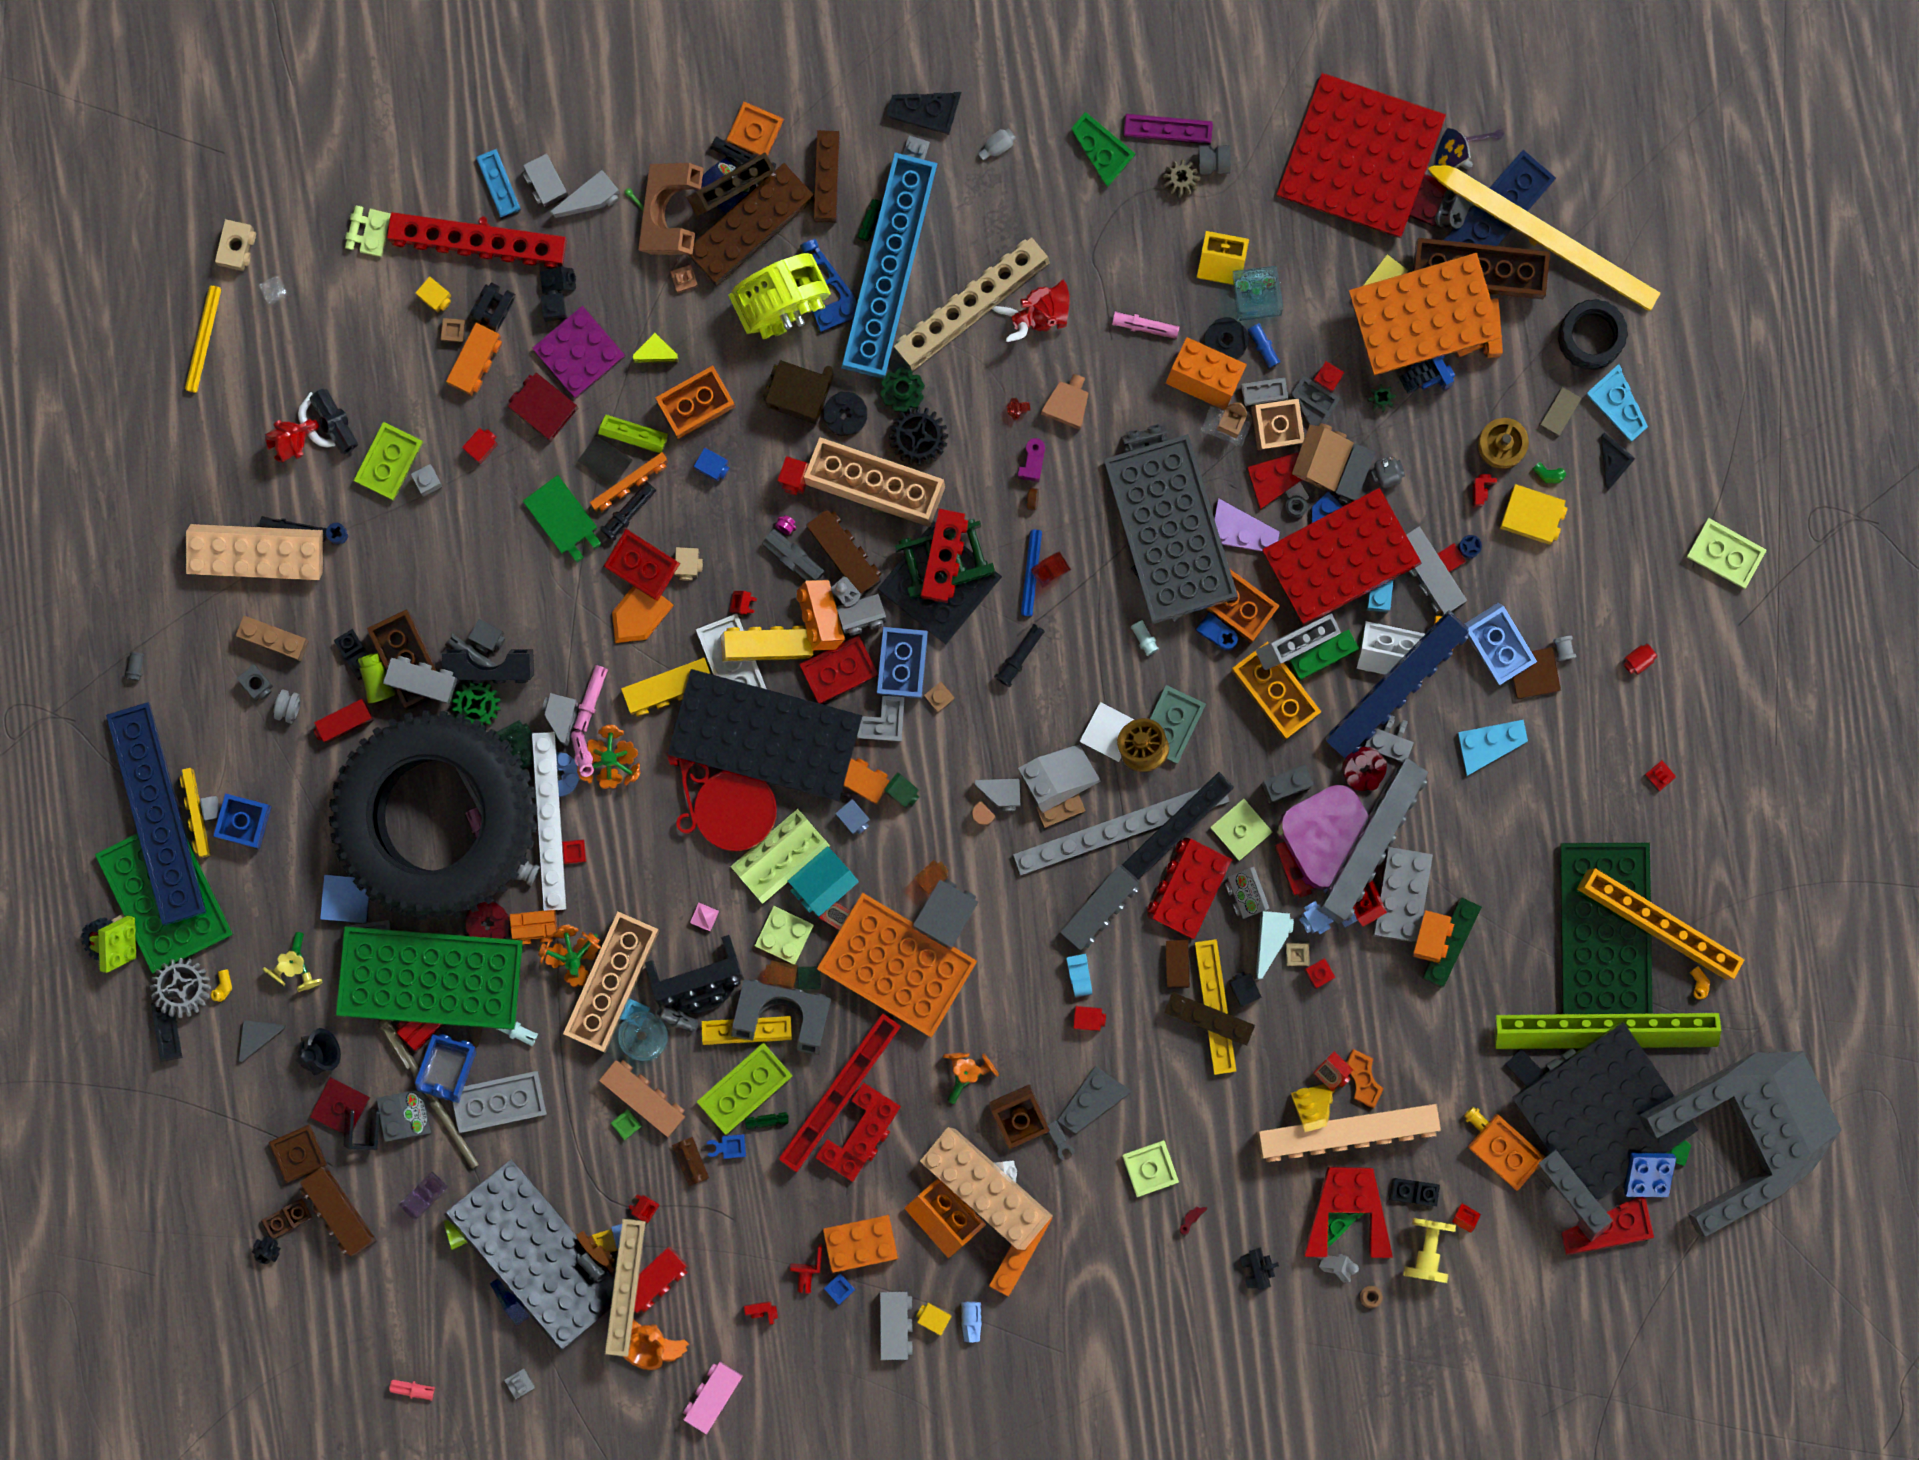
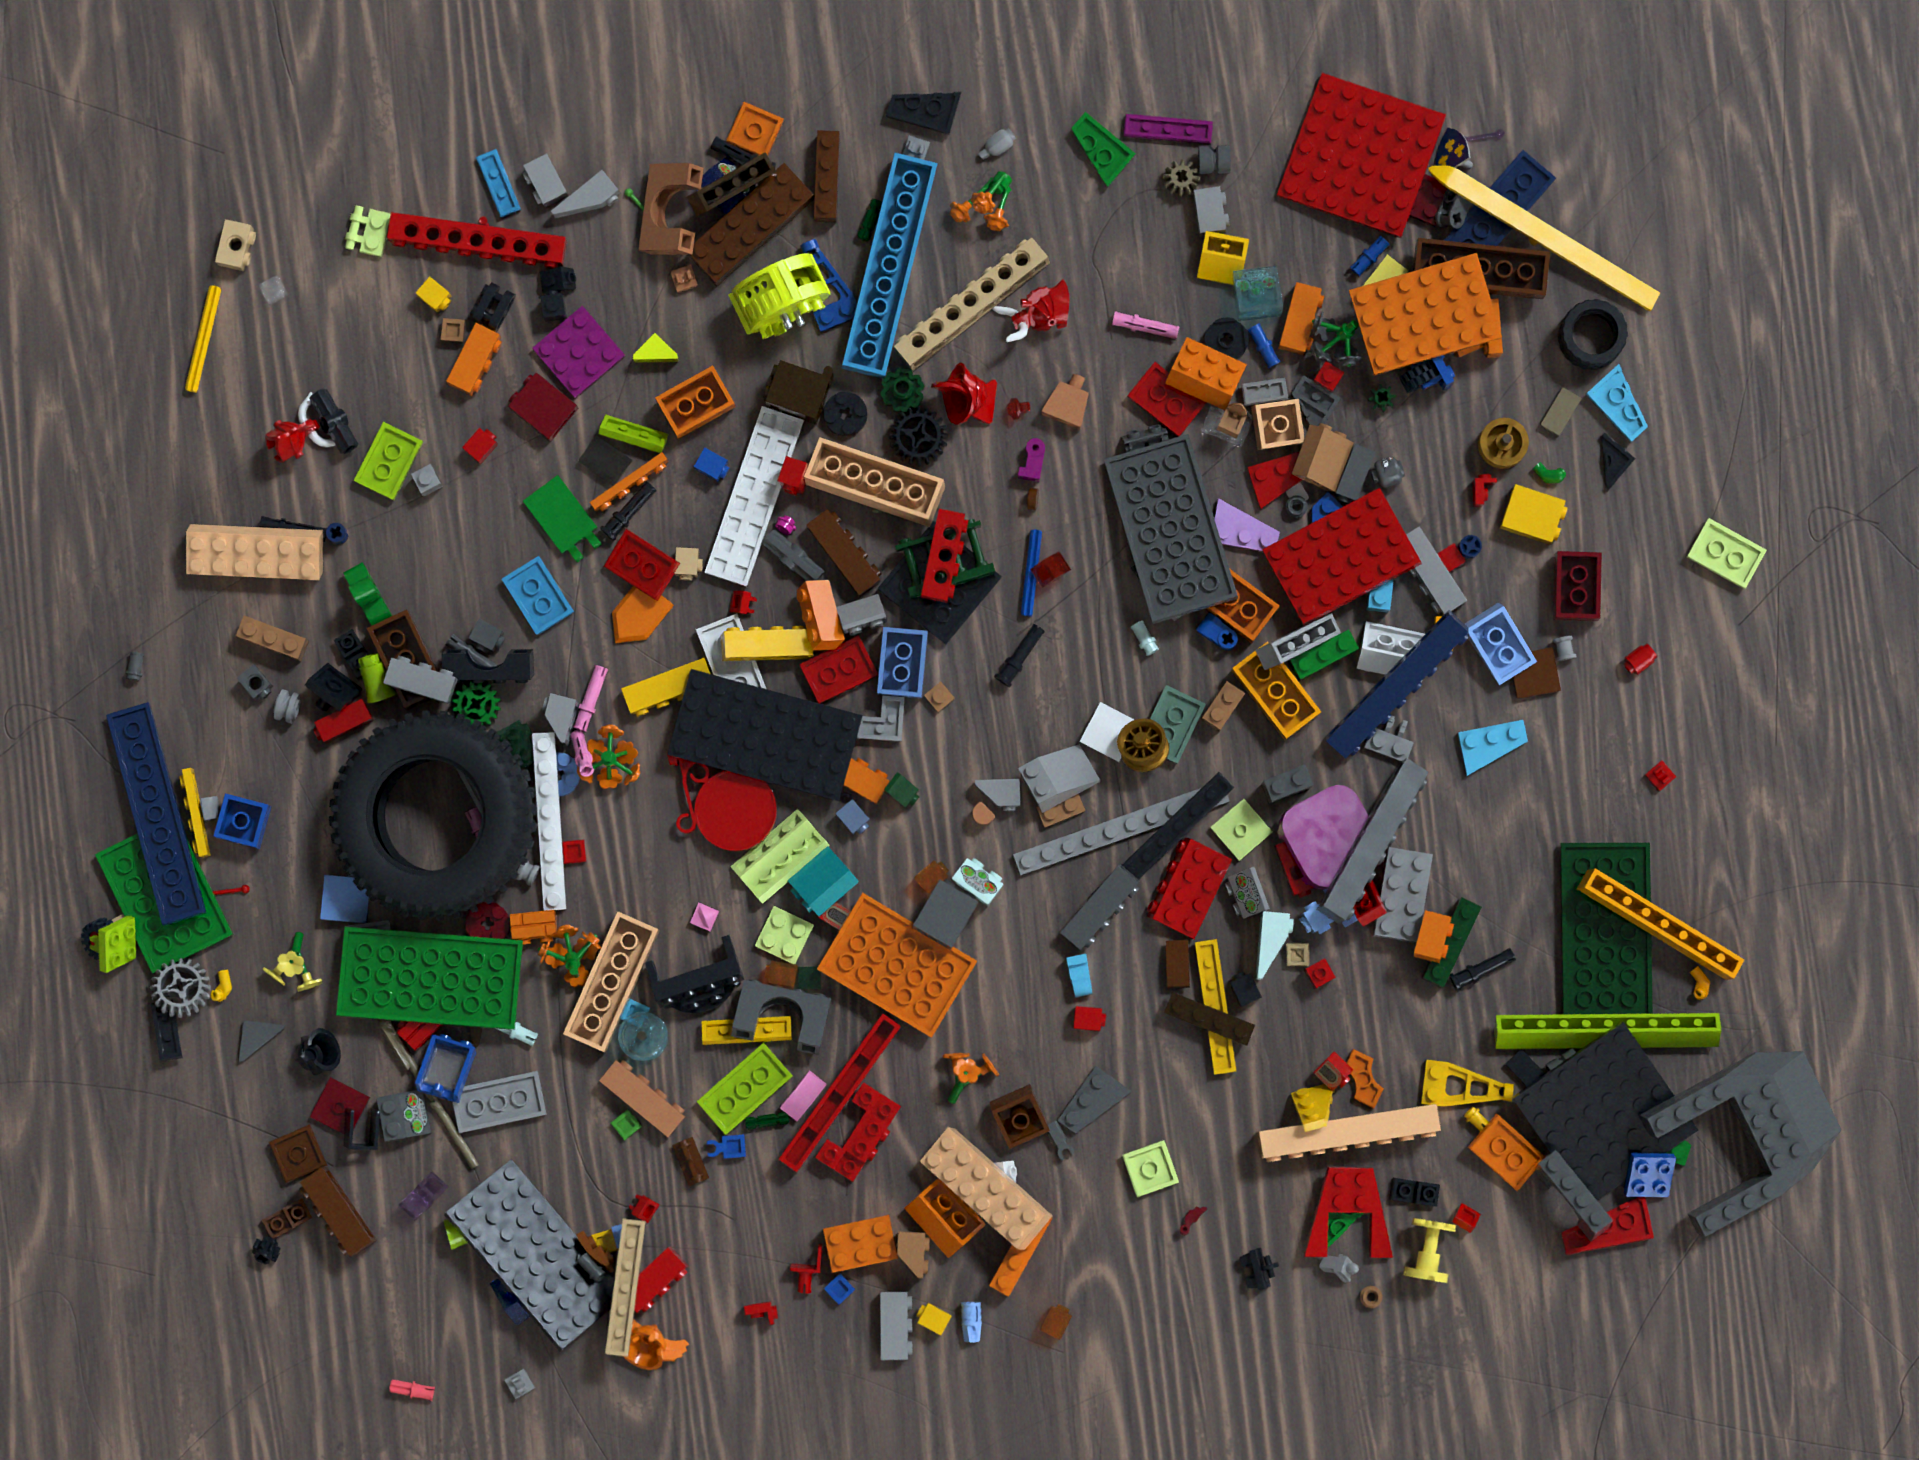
(245, 889): none -> red hinge
(332, 688): none -> black tile
(367, 594): none -> green beam
(537, 595): none -> dark azure plate
(676, 1018): dark grey pin -> none
(712, 1397): bright pink brick -> none
(753, 497): none -> white plate
(803, 1095): none -> bright pink slope
(846, 592): light grey piece -> none
(912, 1249): none -> medium nougat slope
(967, 396): none -> red helmet
(977, 881): none -> slope
(983, 203): none -> orange plant
(1056, 1321): none -> clear orange brick
(1165, 403): none -> red plate
(1210, 210): none -> light grey brick
(1223, 706): none -> medium nougat brick
(1299, 318): none -> orange brick
(1327, 329): none -> dark grey plant
(1369, 256): none -> blue pin
(1372, 777): dark red plate -> none
(1435, 1085): none -> yellow plate
(1473, 973): none -> black pin
(1577, 586): none -> dark red brick

